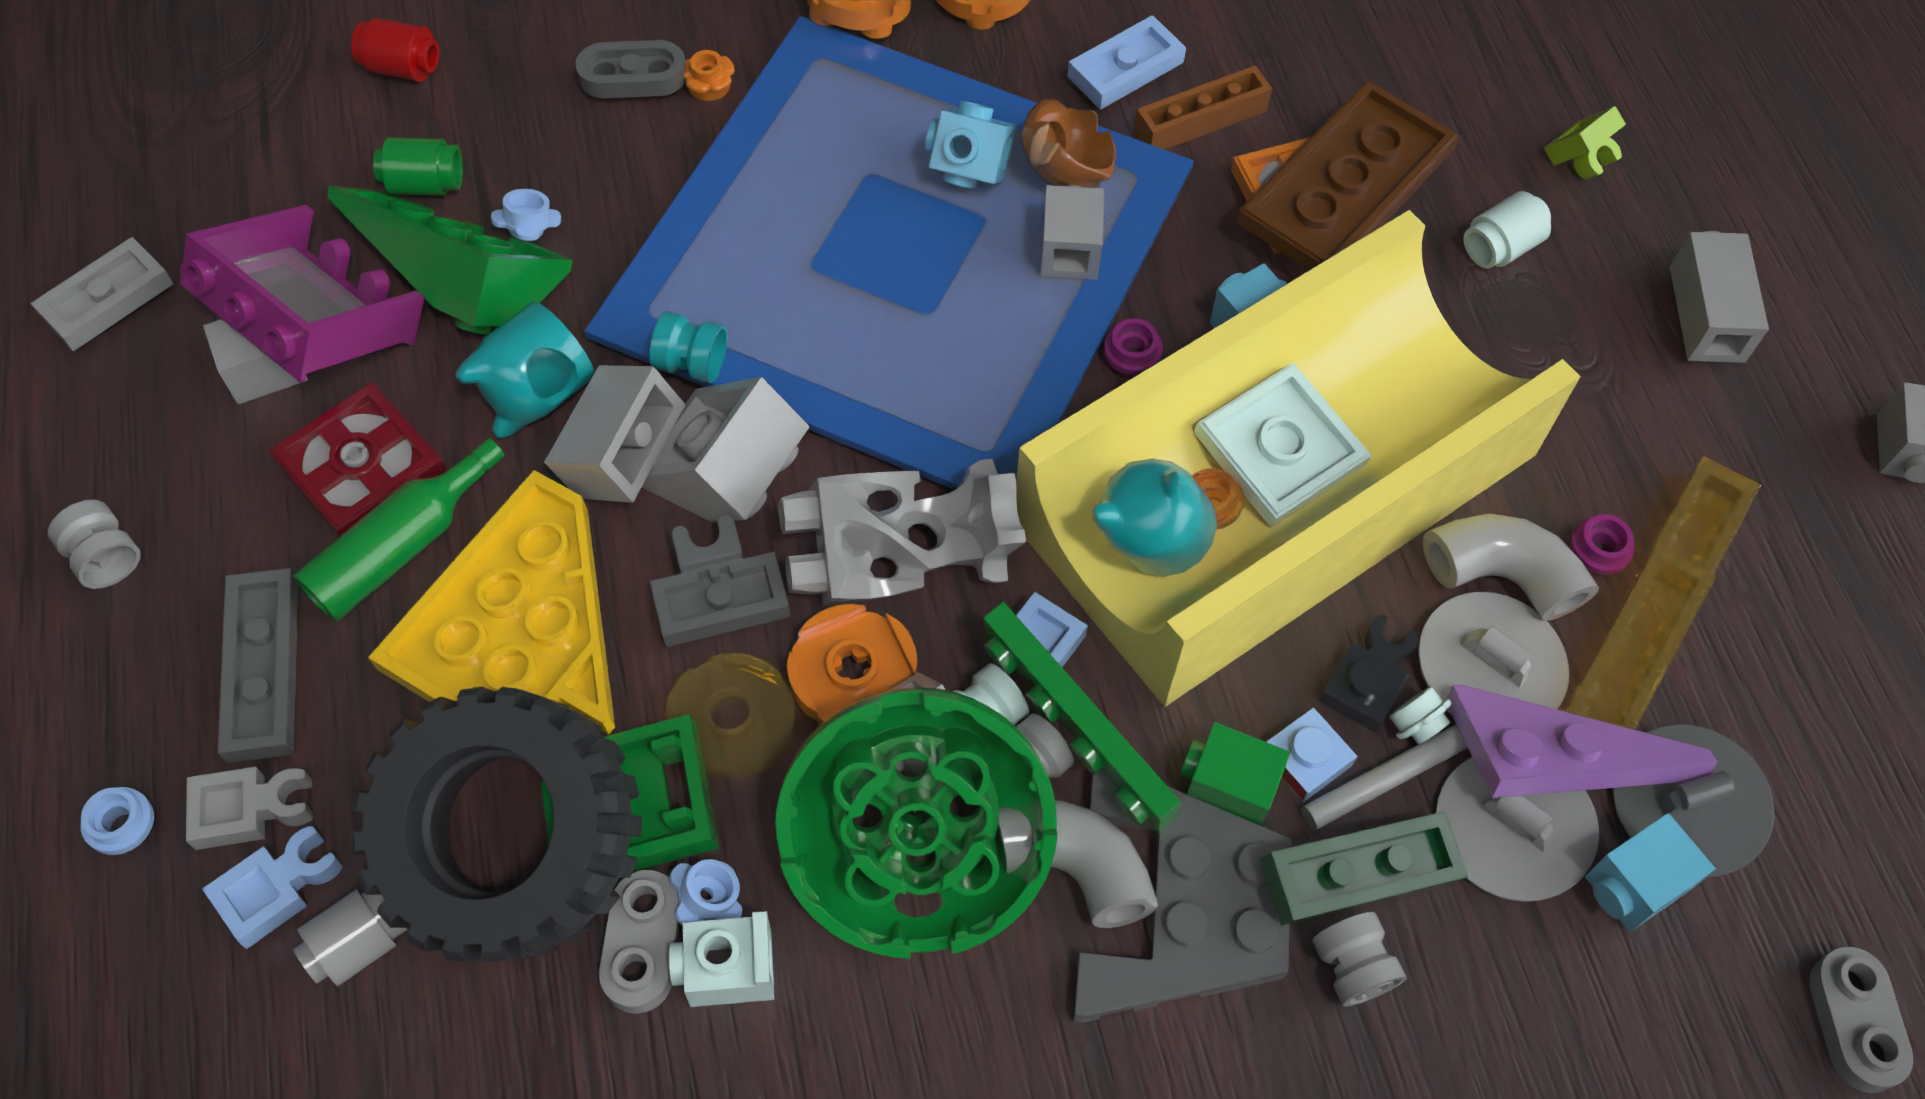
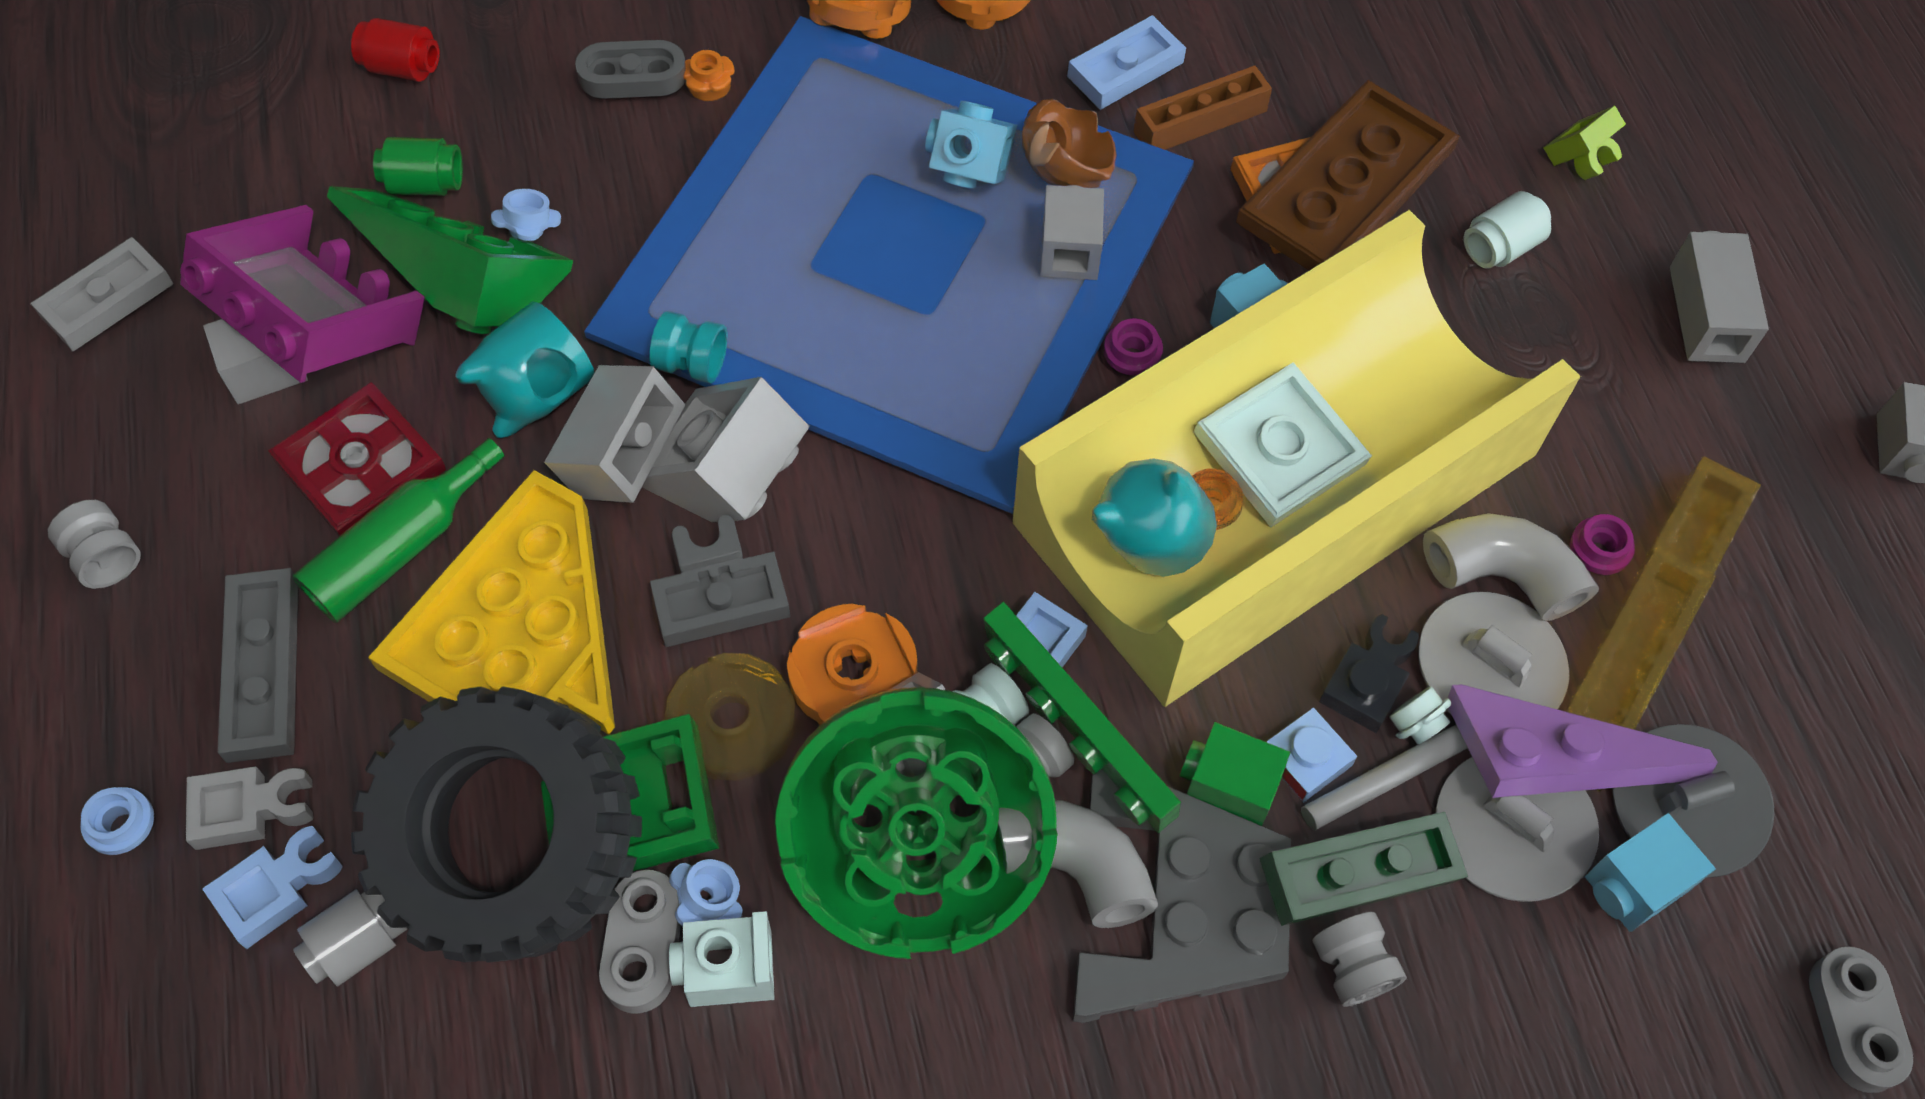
(972, 528): light grey hips -> none

